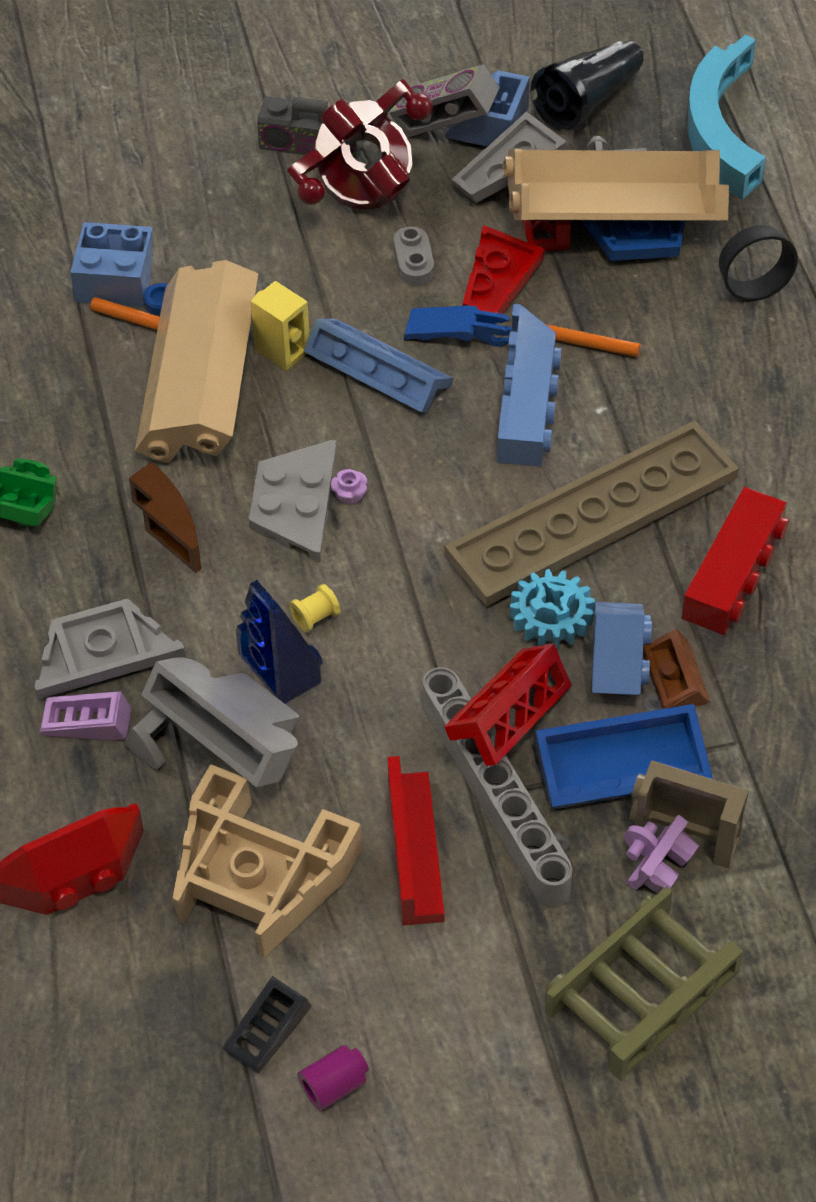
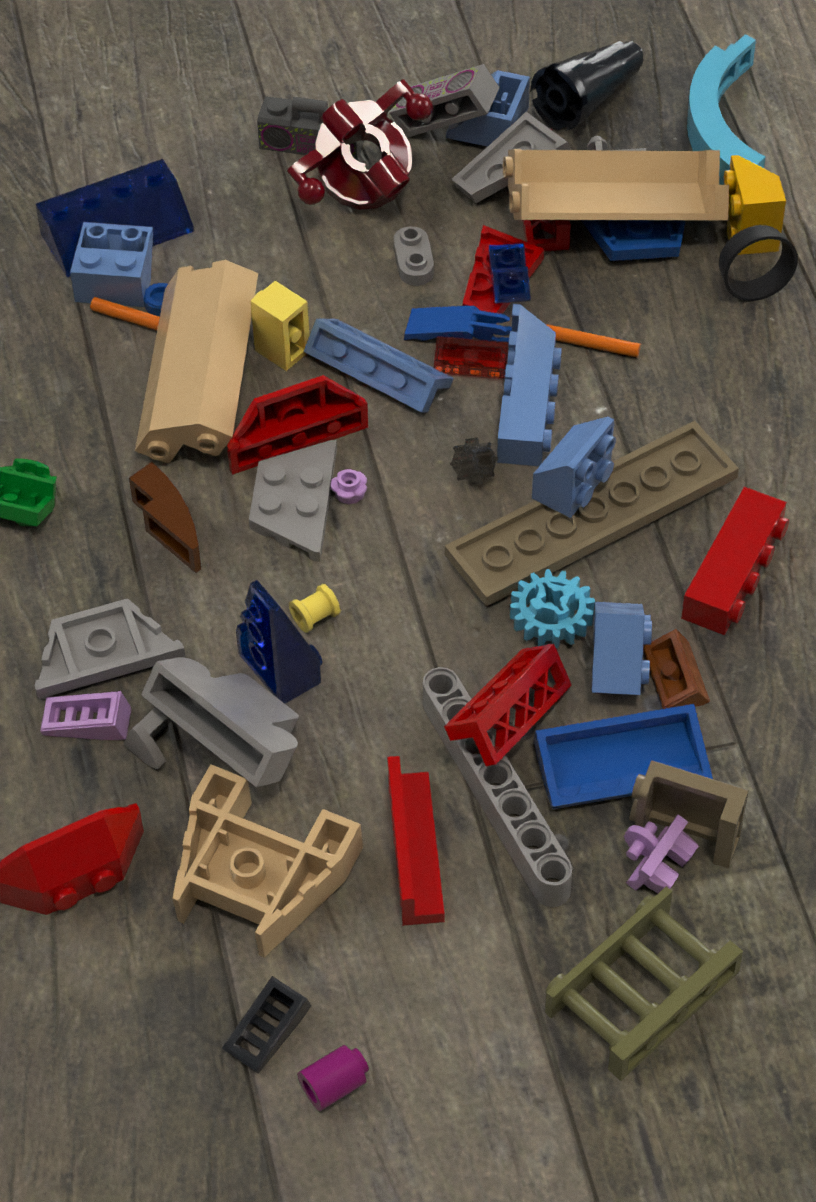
(135, 198): none -> clear blue slope
(295, 420): none -> red wedge
(471, 357): none -> clear red slope
(474, 461): none -> clear smoke gear
(509, 273): none -> clear blue slope
(576, 467): none -> medium blue slope
(754, 200): none -> yellow slope

